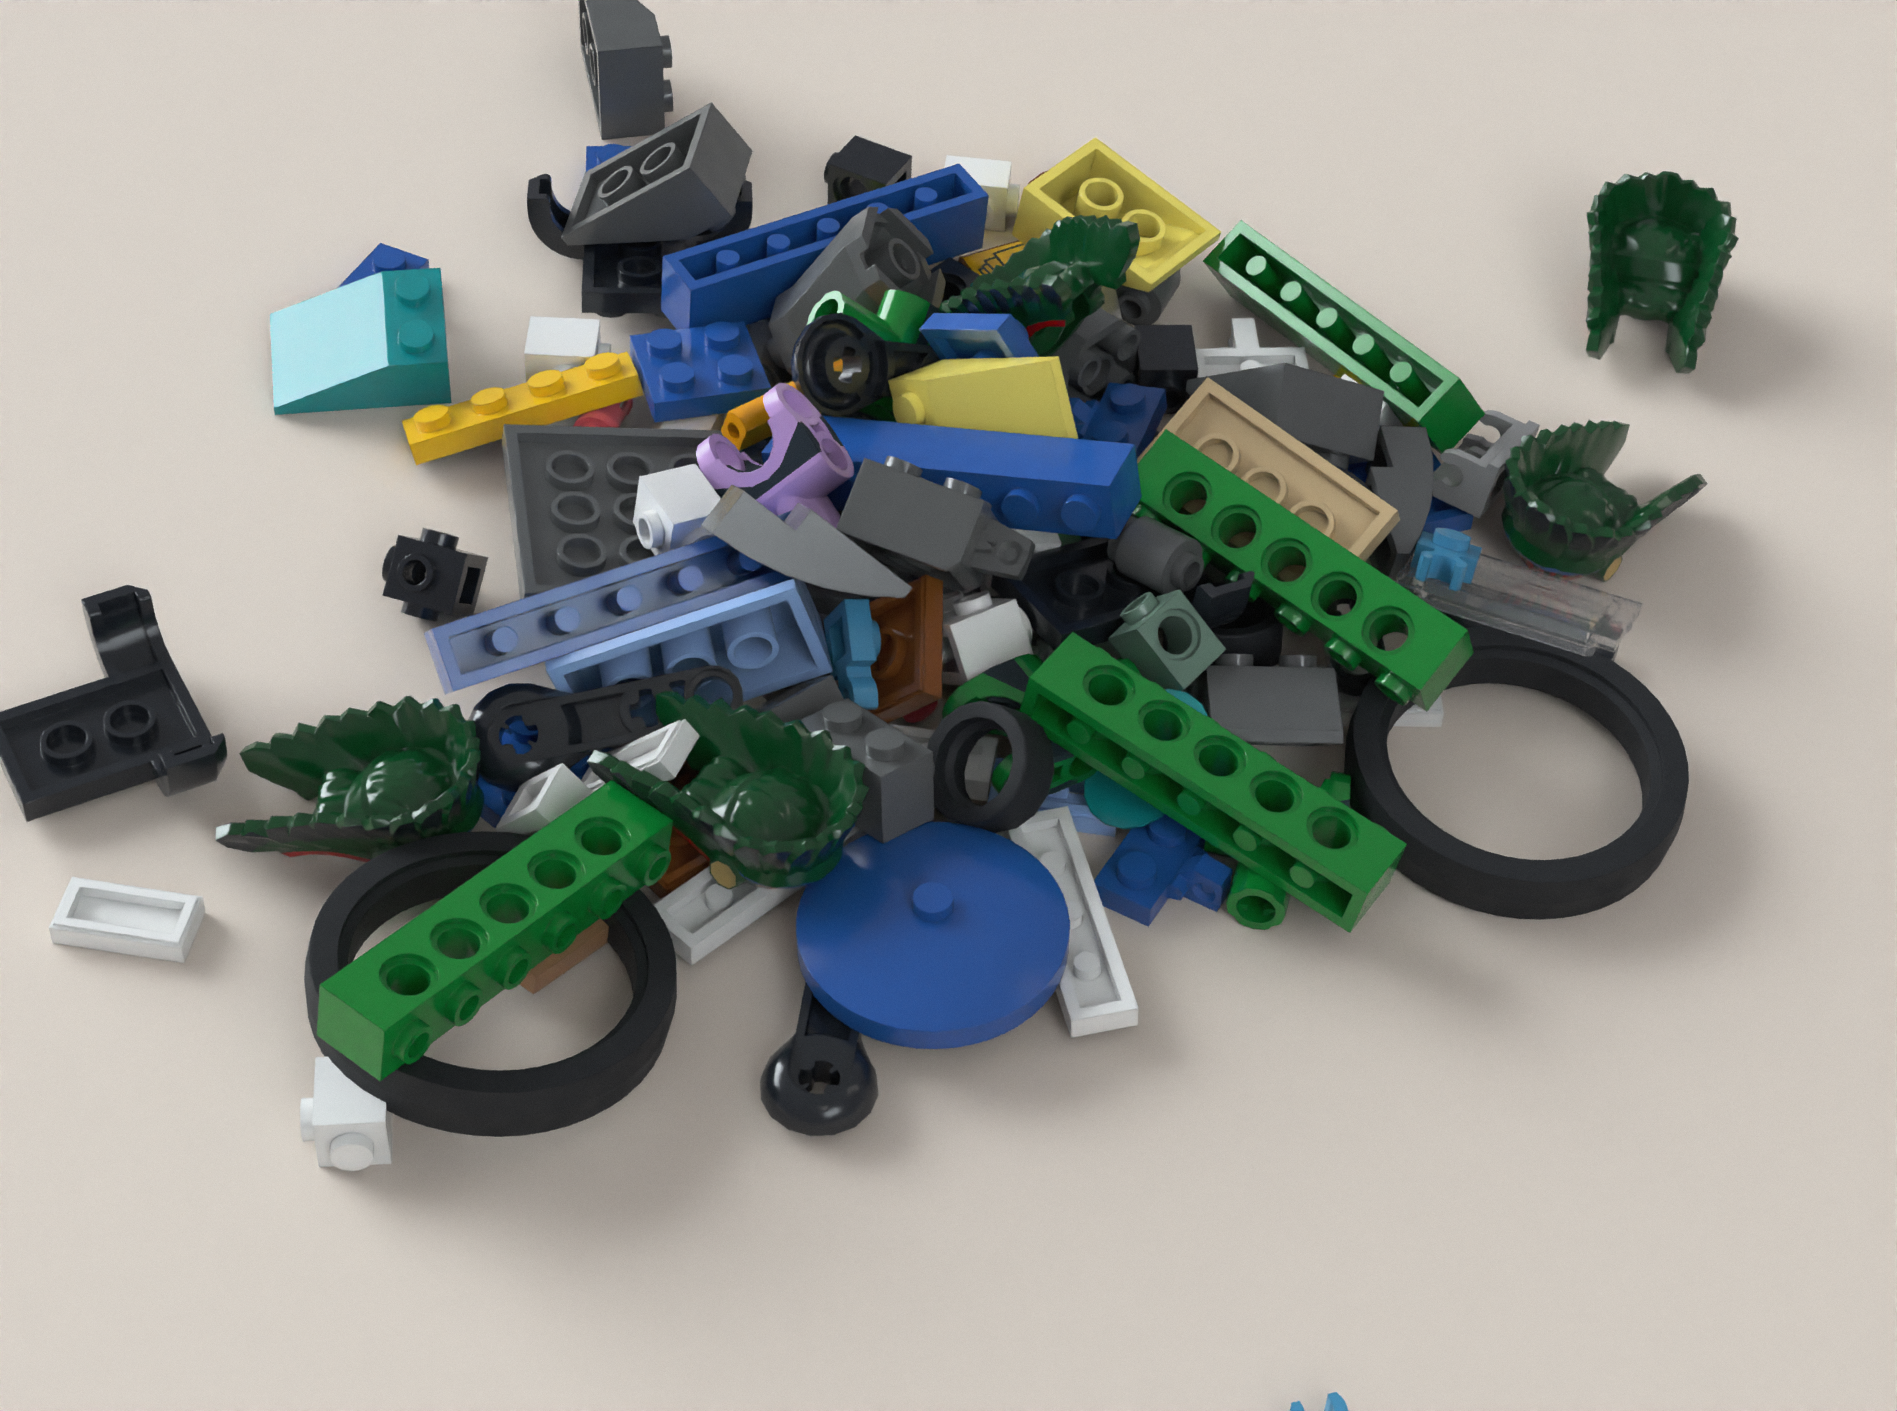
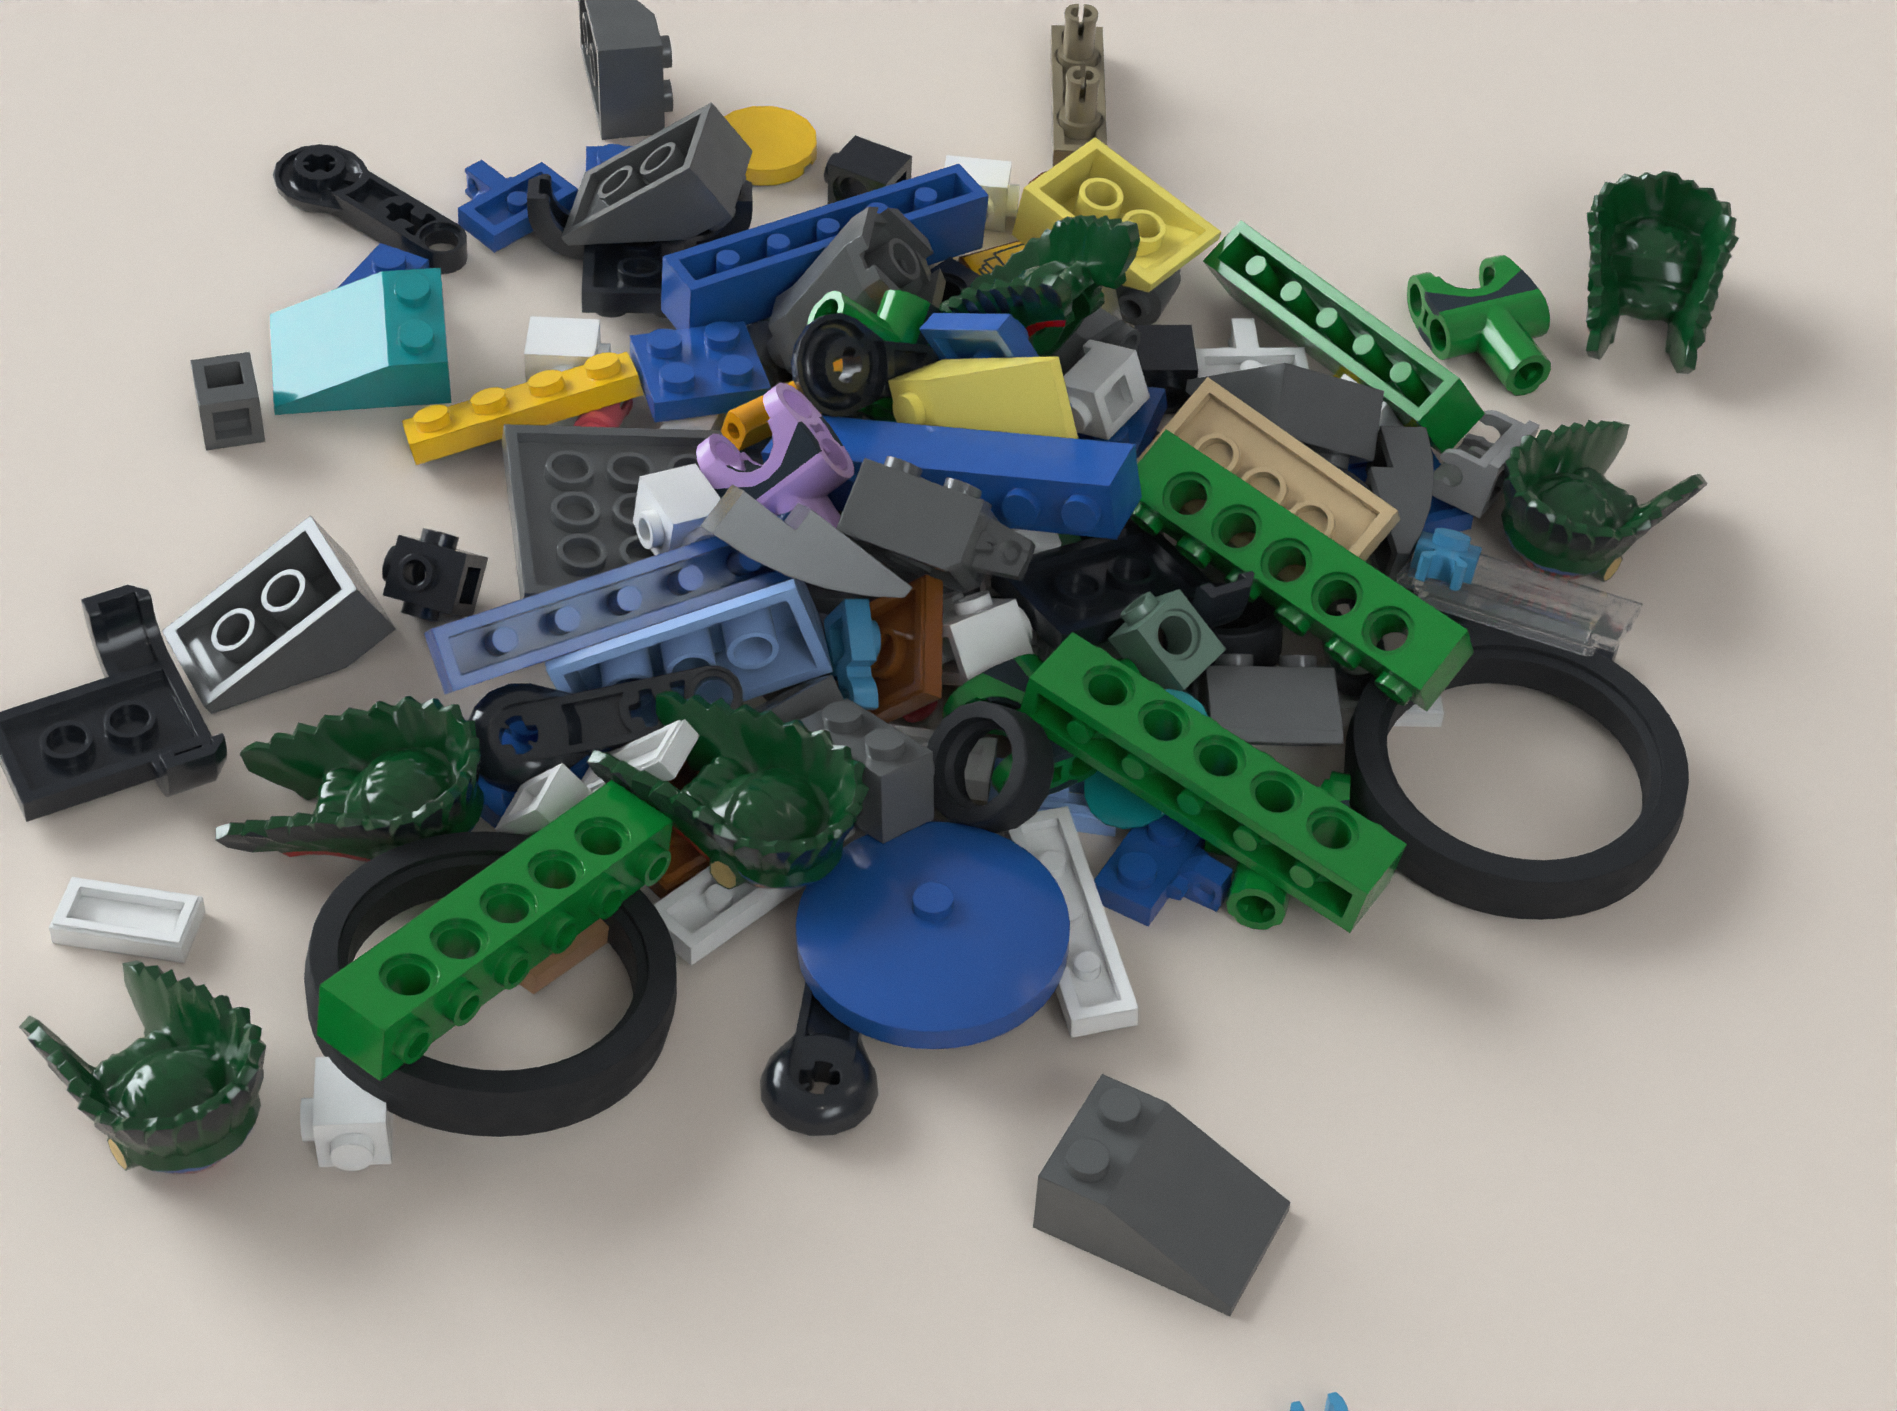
(181, 1090): none -> dark green piece
(228, 401): none -> dark grey brick
(279, 621): none -> dark grey slope
(339, 183): none -> black beam
(499, 204): none -> blue hinge
(779, 143): none -> yellow tile
(1077, 82): none -> dark tan plate
(1105, 388): none -> white brick
(1157, 555): dark grey brick -> none
(1157, 1197): none -> dark grey slope
(1488, 320): none -> green connector

